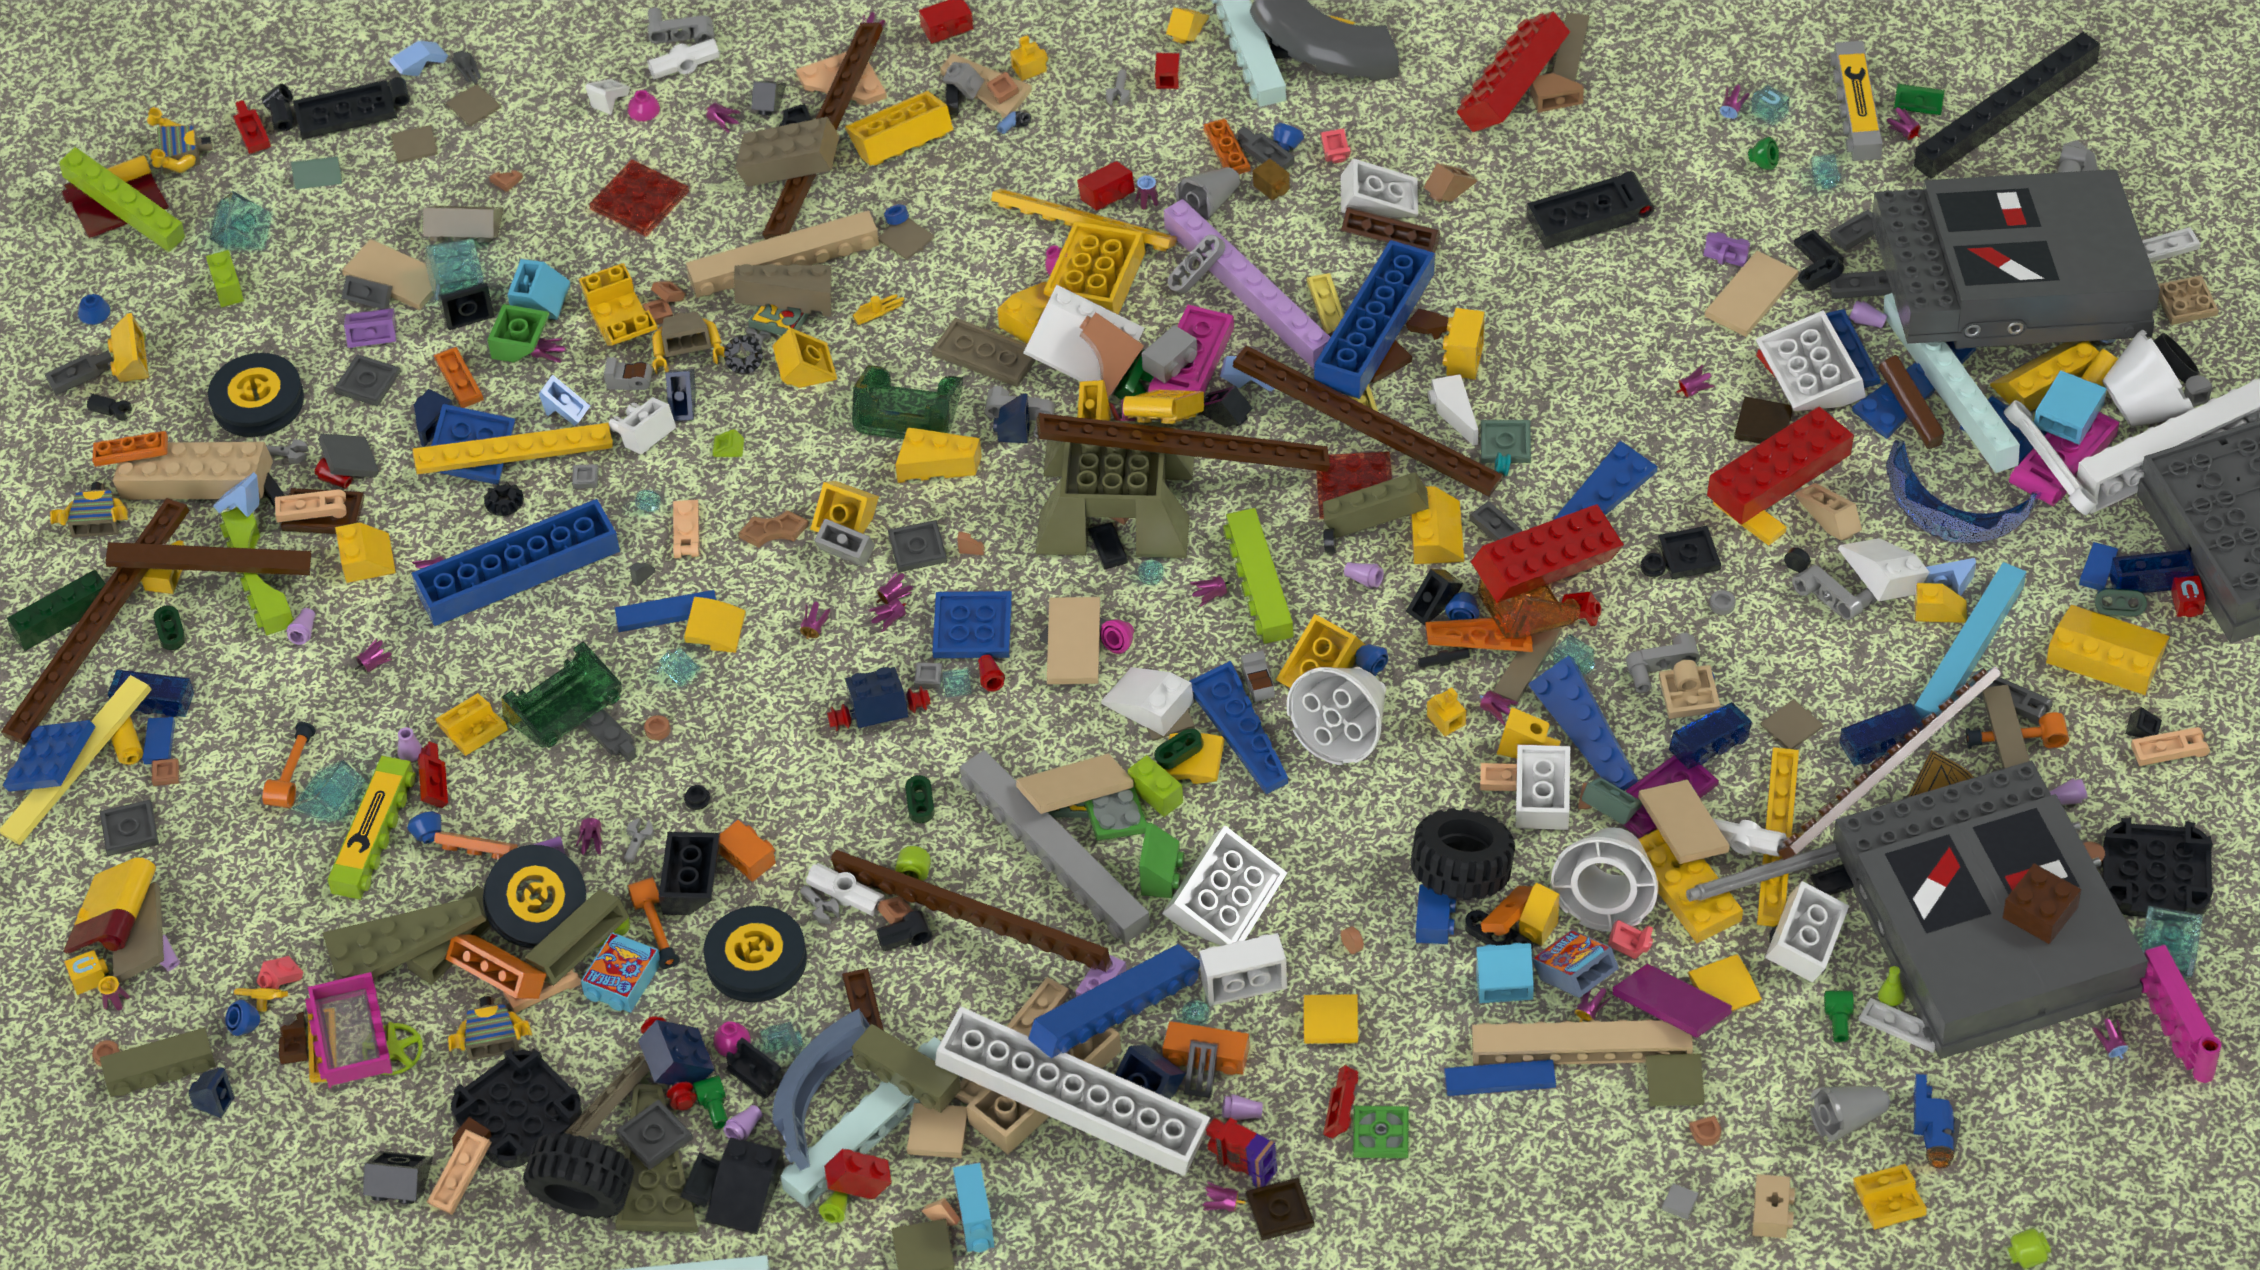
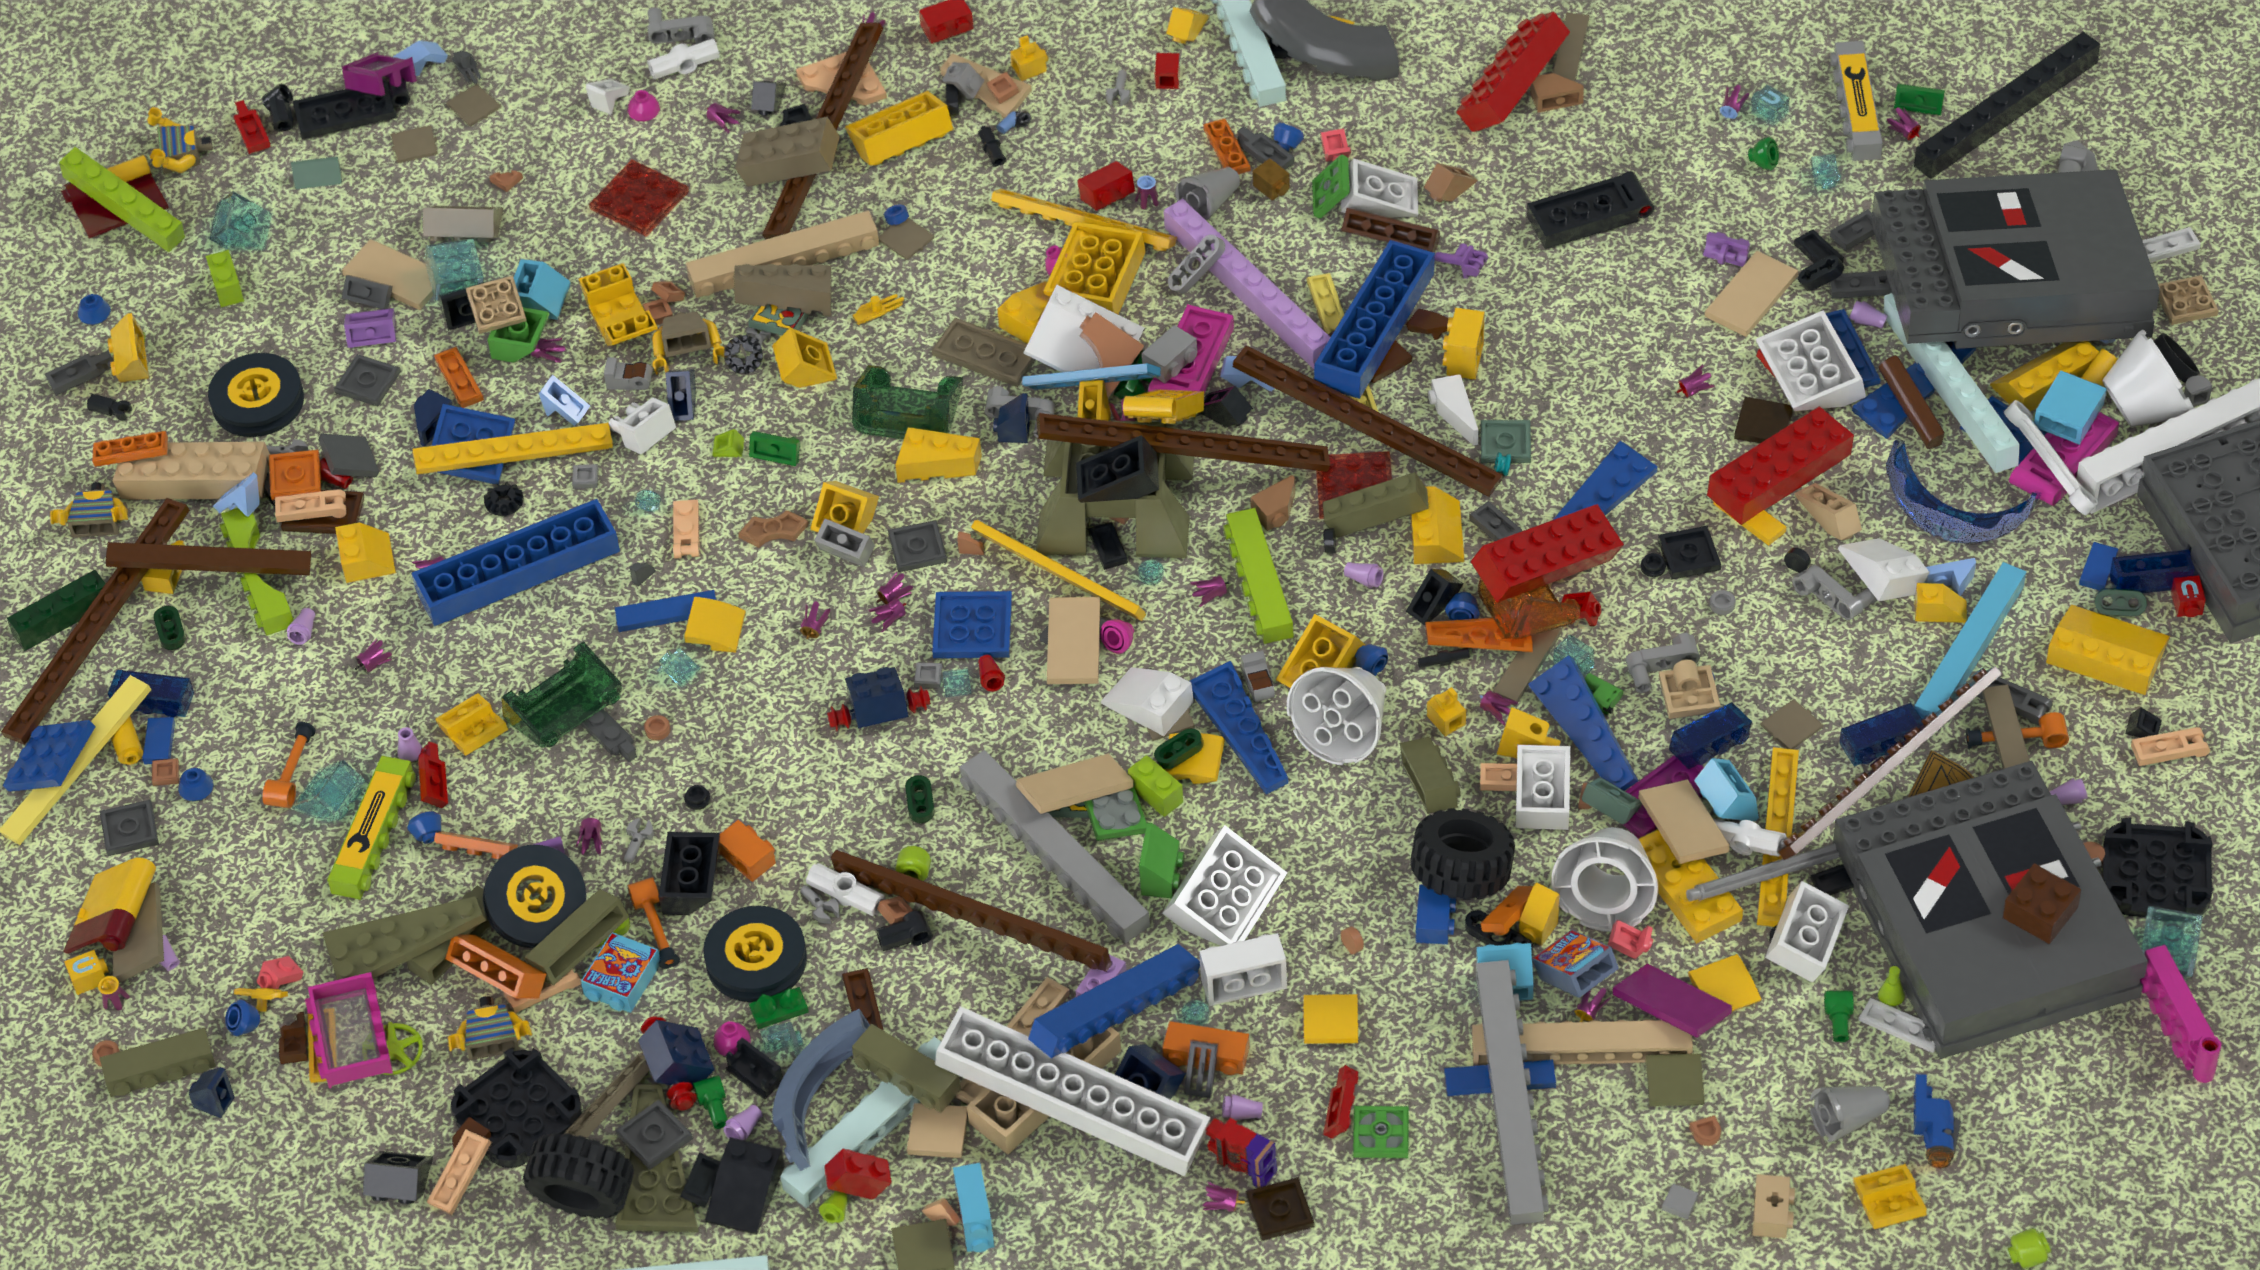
(195, 784): none -> blue cone
(294, 473): none -> orange tile
(367, 73): none -> magenta window
(496, 304): none -> tan tile
(774, 448): none -> green tile
(778, 1008): none -> green tile
(991, 146): none -> black axle
(1058, 570): none -> yellow tile
(1108, 374): none -> dark azure tile
(1118, 473): none -> black slope
(1275, 503): none -> medium nougat slope
(1330, 186): none -> bright green piece
(1429, 775): none -> olive brick
(1468, 258): none -> medium lavender arm
(1510, 1094): none -> light grey brick
(1604, 693): none -> bright green piece
(1727, 791): none -> medium azure slope
(2116, 1044): flat silver piece -> none

